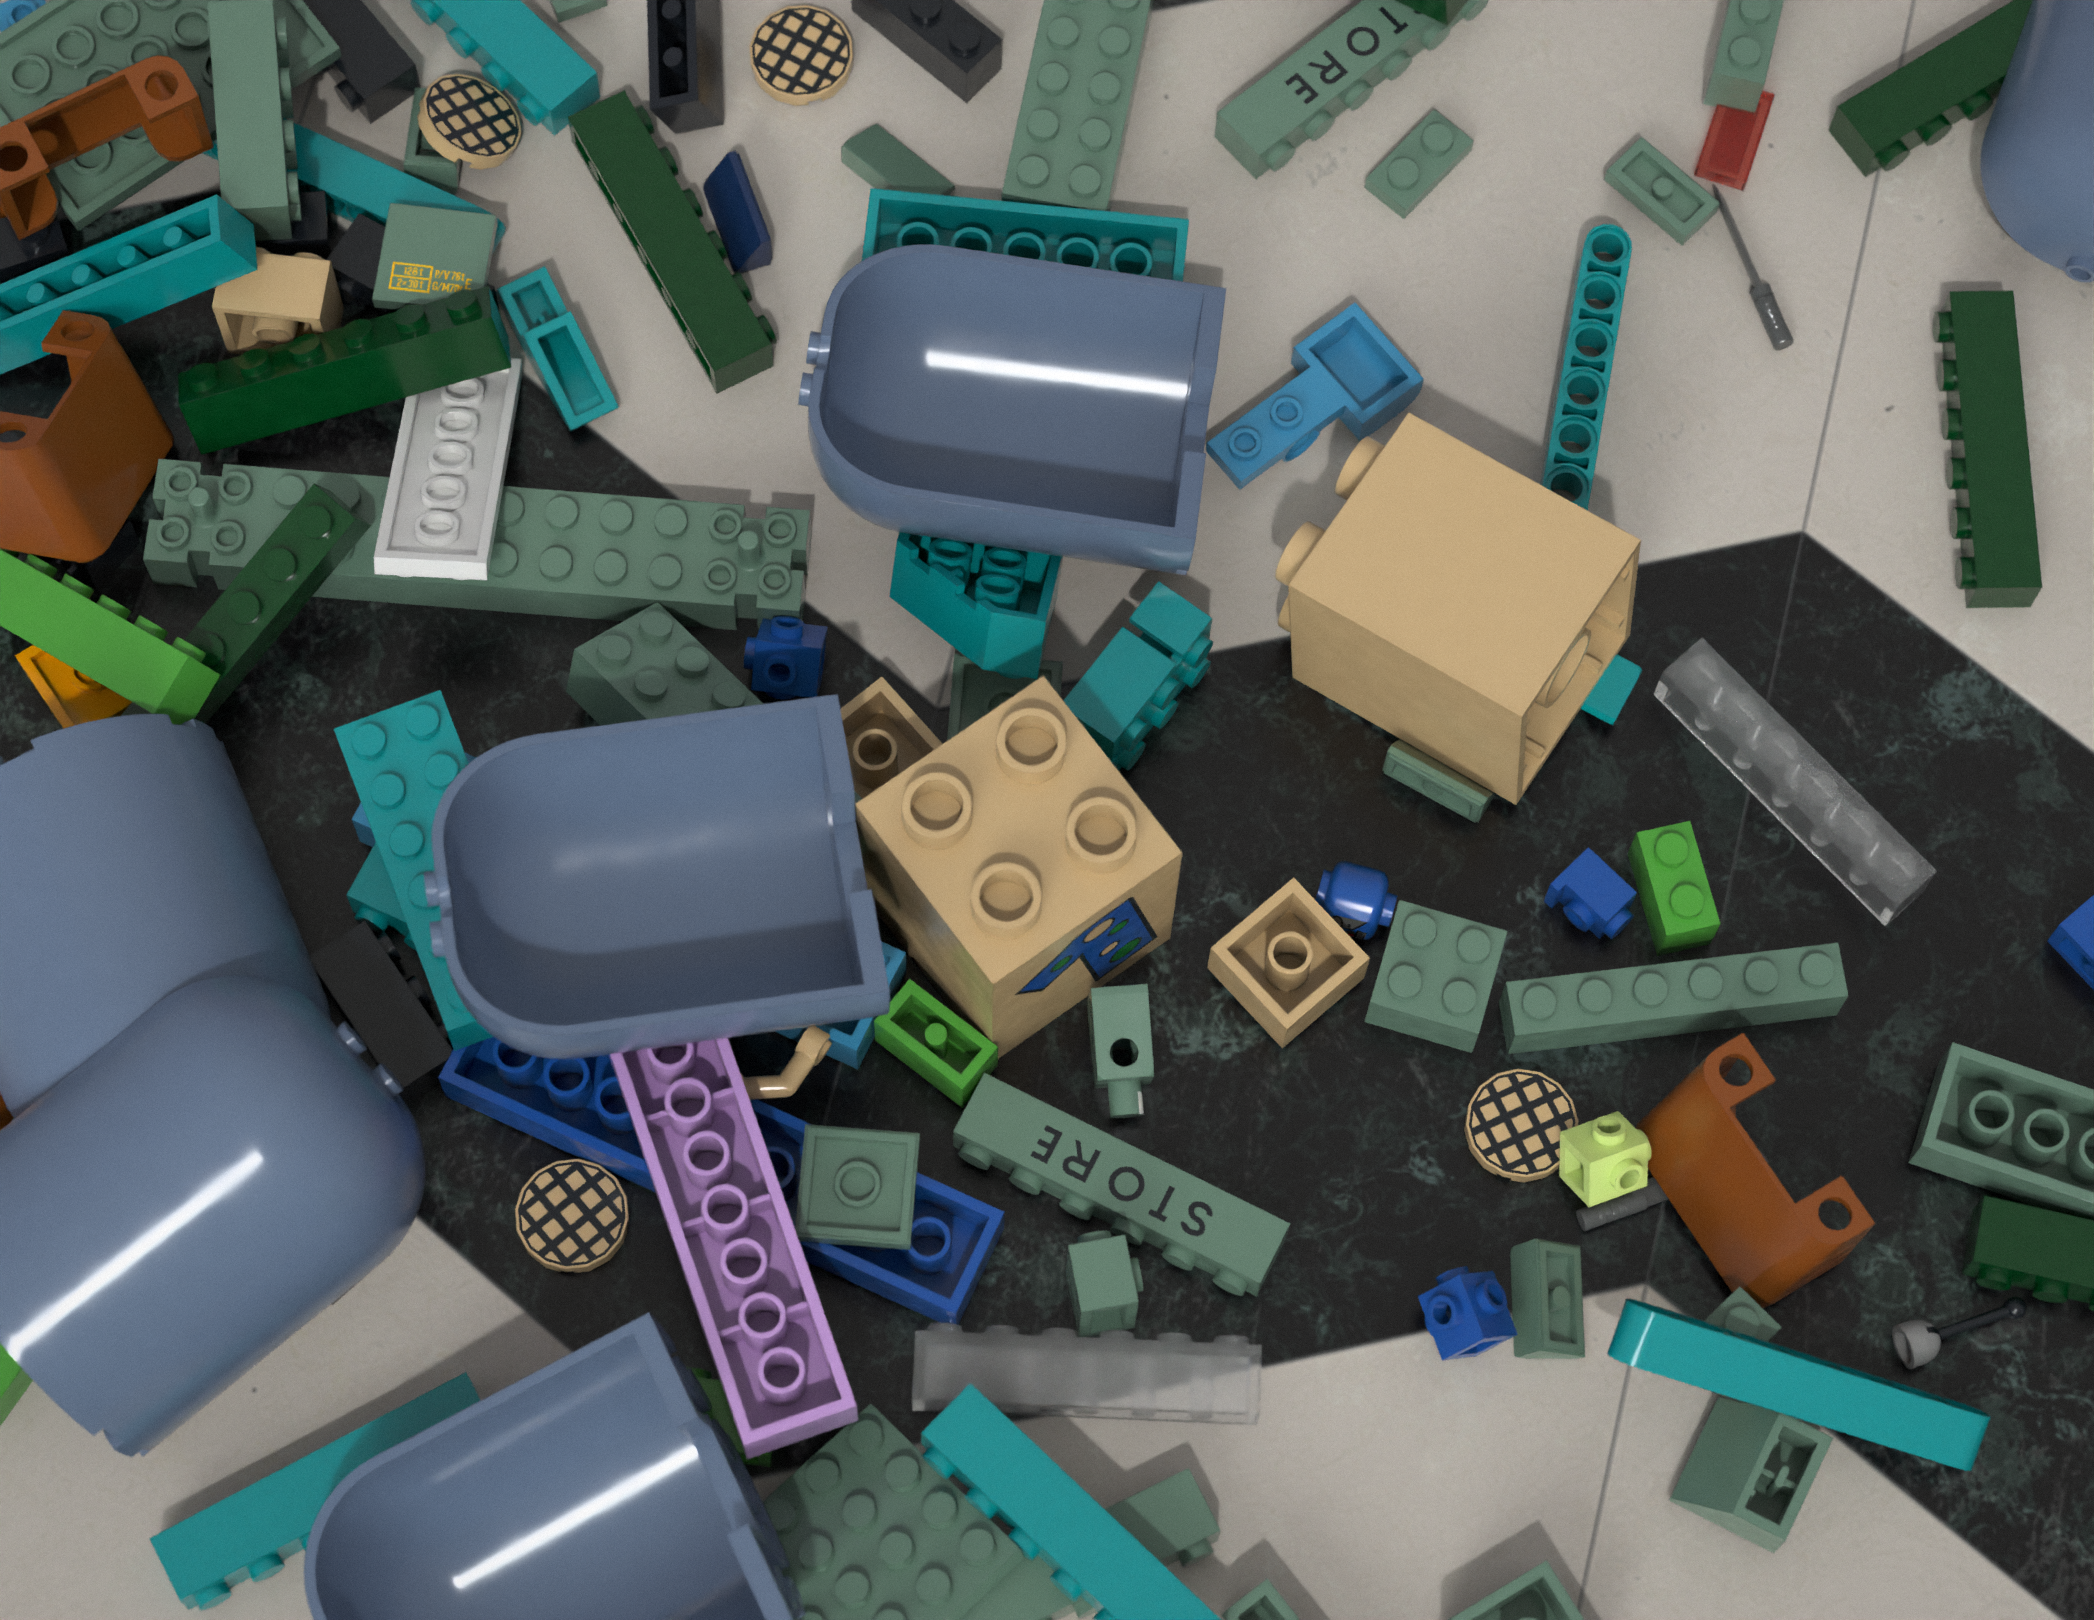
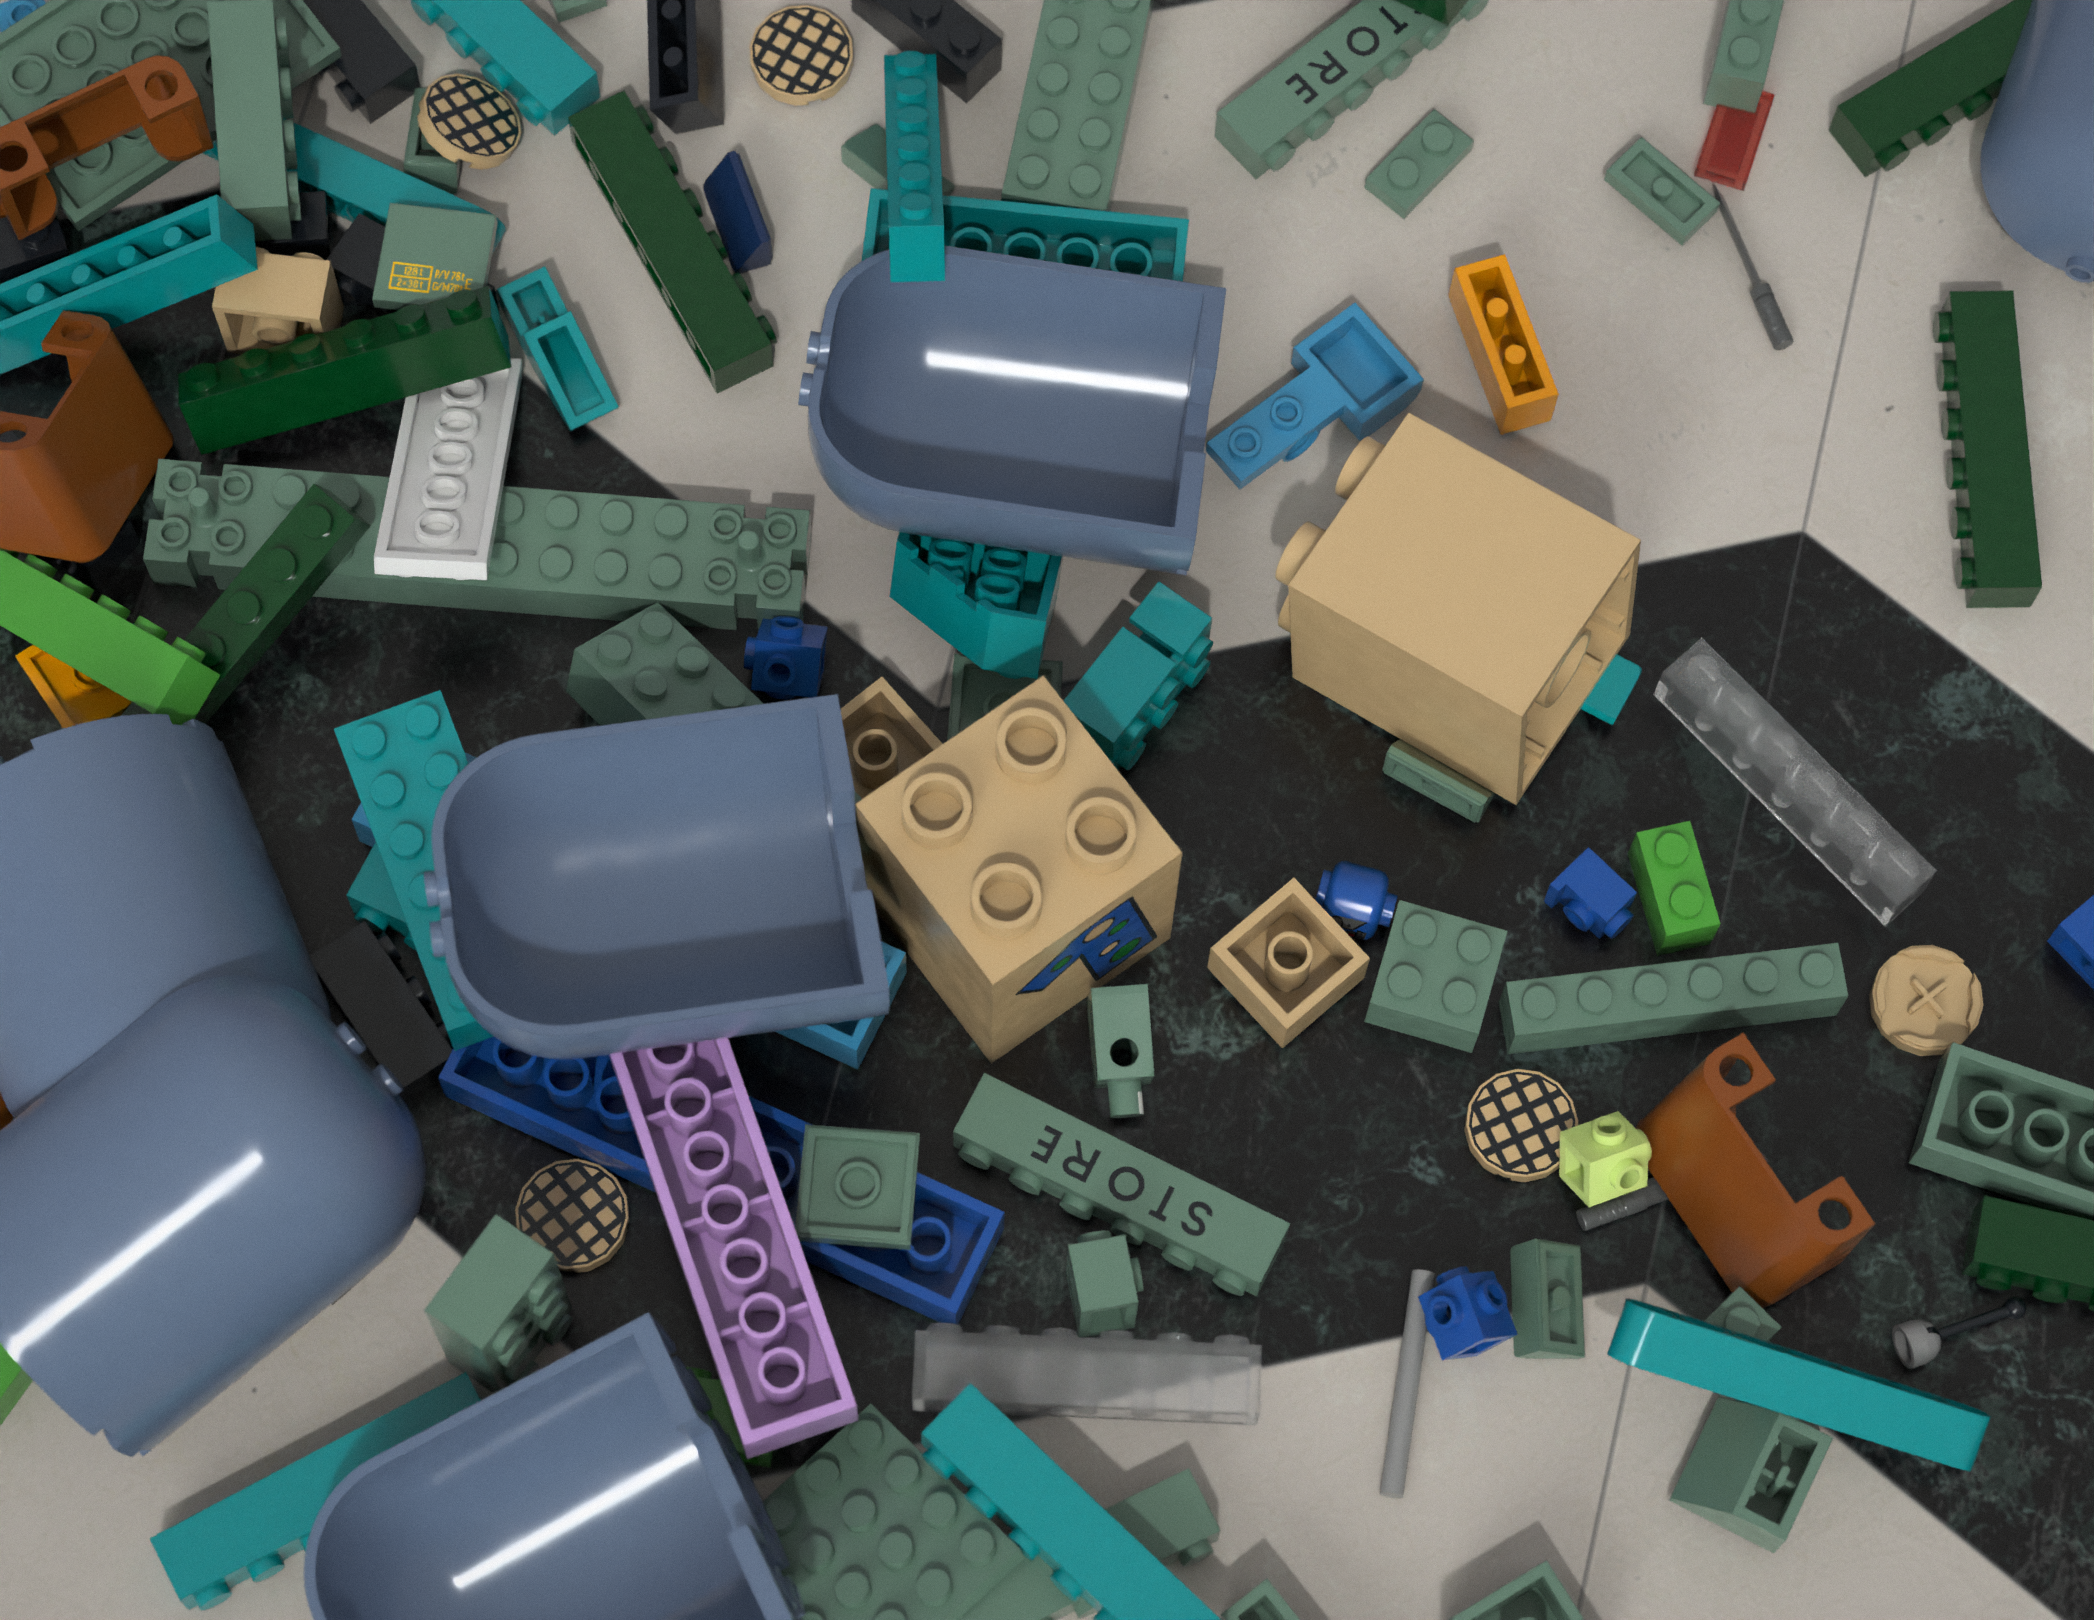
(500, 1307): none -> sand green brick
(808, 1053): tan arm -> none
(914, 168): none -> teal brick
(936, 1043): bright green brick -> none
(1406, 1388): none -> light grey bar
(1503, 344): none -> light orange brick
(1587, 374): teal beam -> none
(1925, 1000): none -> tan tile

